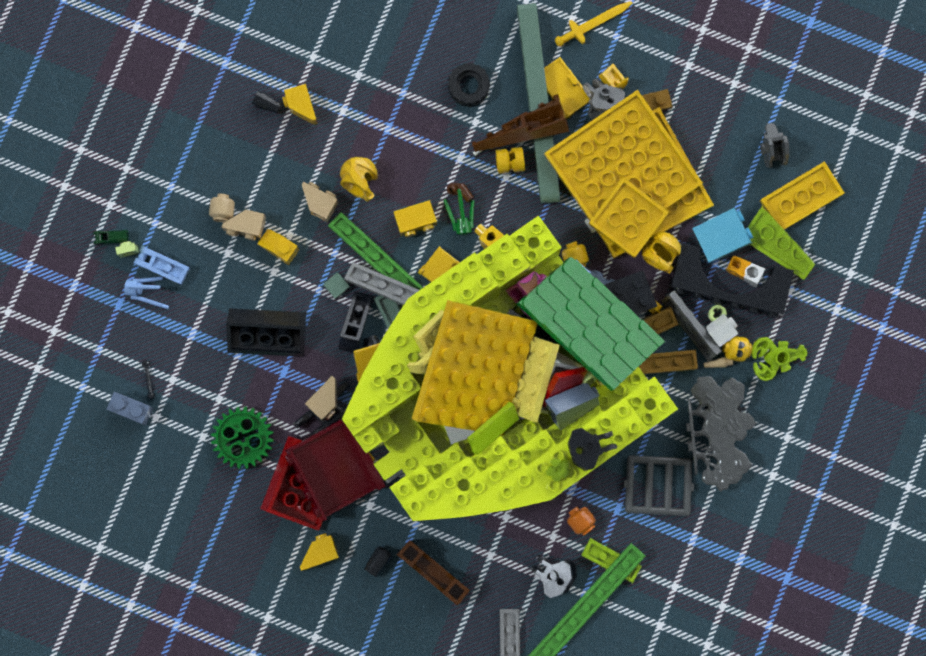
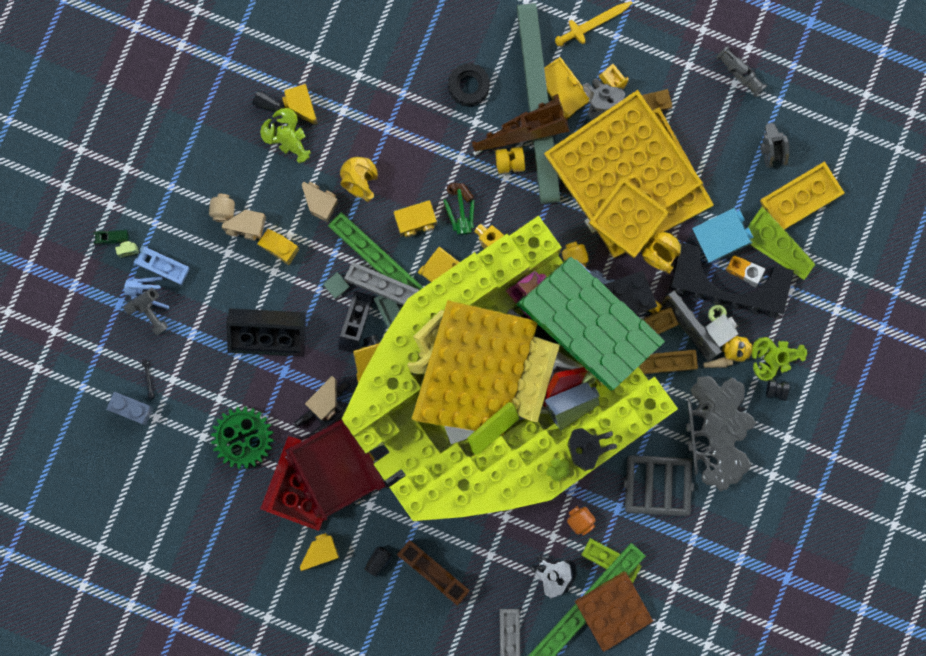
(142, 304): none -> dark grey bar
(286, 135): none -> lime animal
(613, 611): none -> dark orange plate
(738, 68): none -> dark grey piece
(777, 390): none -> black wheel

